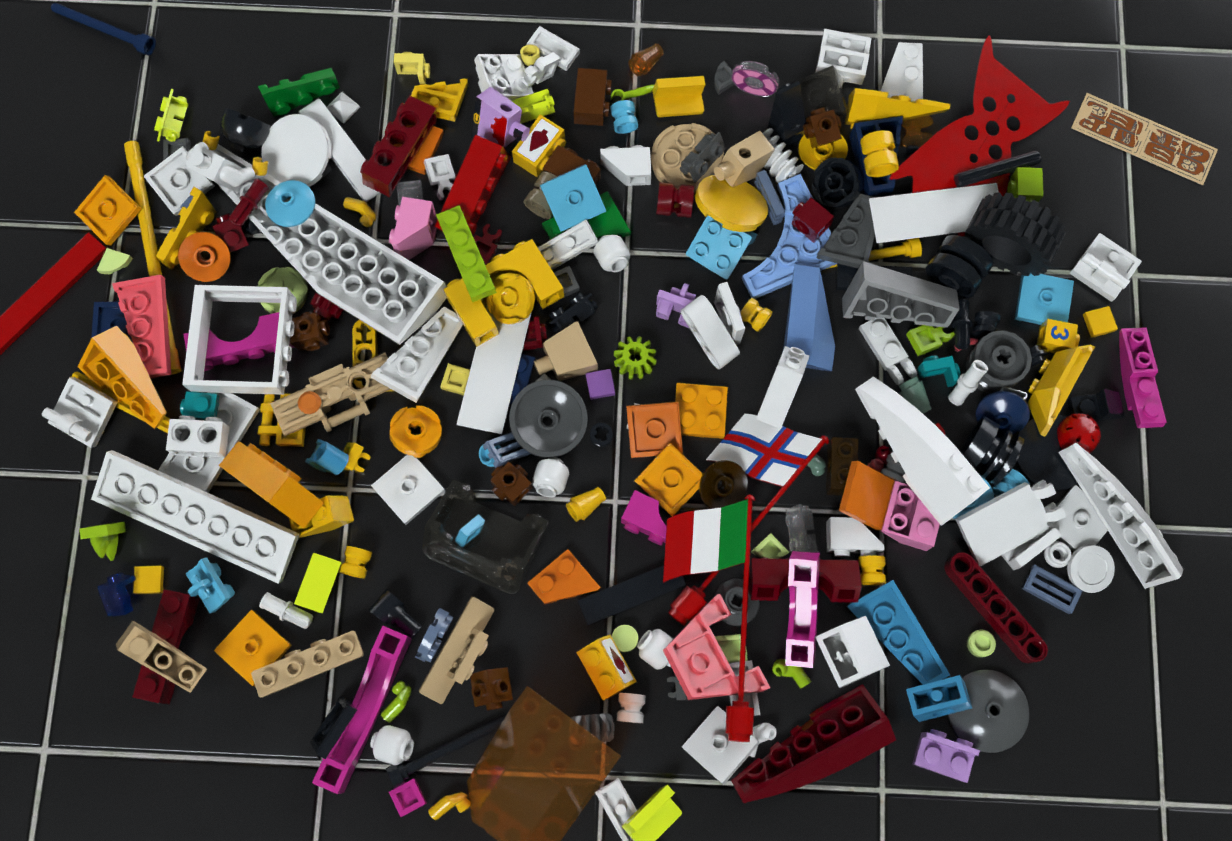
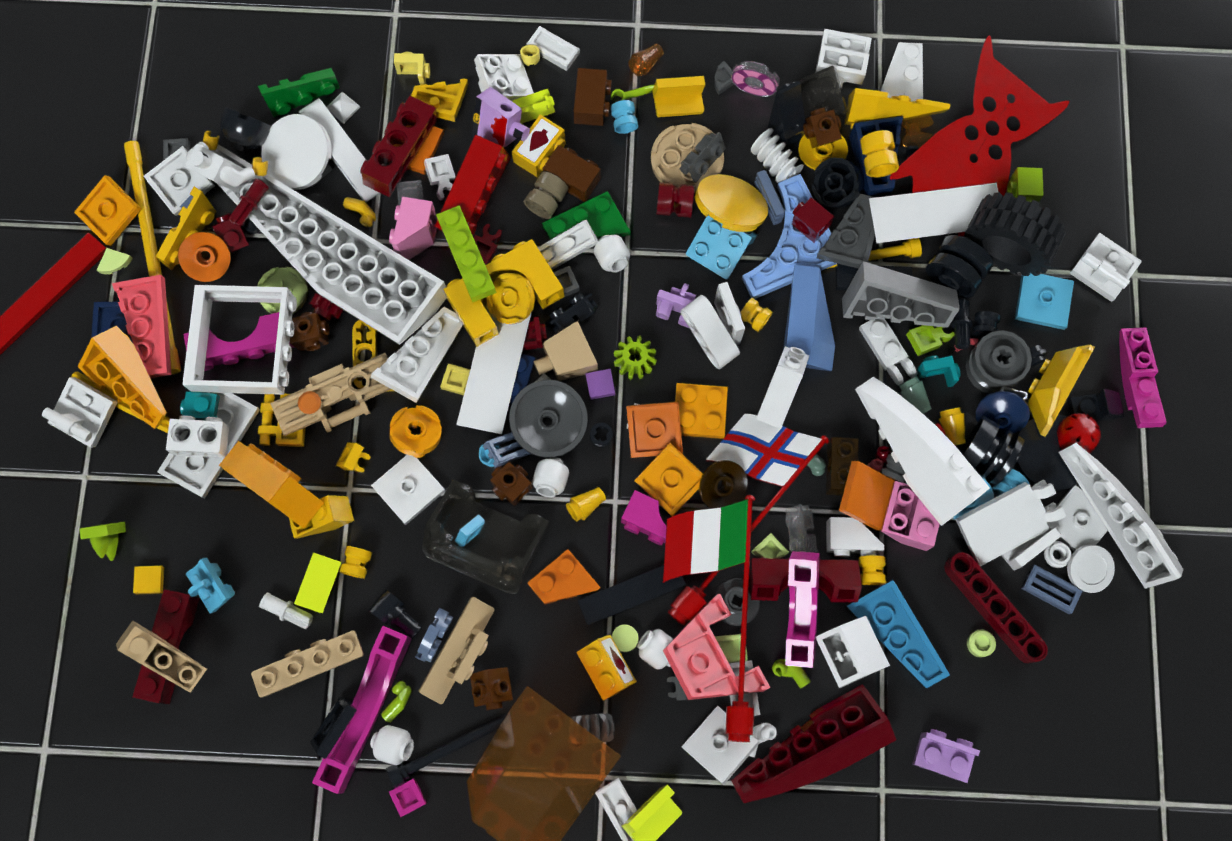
(114, 594): clear blue bracket -> none
(143, 43): dark blue piece -> none
(173, 108): neon yellow hinge -> none
(195, 516): white plate -> none
(252, 646): light orange plate -> none
(294, 211): medium azure dish -> none
(328, 458): dark azure piece -> none
(447, 802): yellow arm -> none
(542, 70): white plate -> none
(573, 197): medium azure plate -> none
(629, 165): white slope -> none
(631, 707): white wheel -> none
(738, 166): tan torso -> none
(939, 698): dark azure brick -> none
(954, 425): none -> yellow cone
(967, 382): white pin -> none
(978, 725): dark grey dish -> none
(996, 169): black axle -> none
(1058, 336): yellow brick -> none
(1100, 321): yellow tile -> none
(1144, 138): sticker -> none

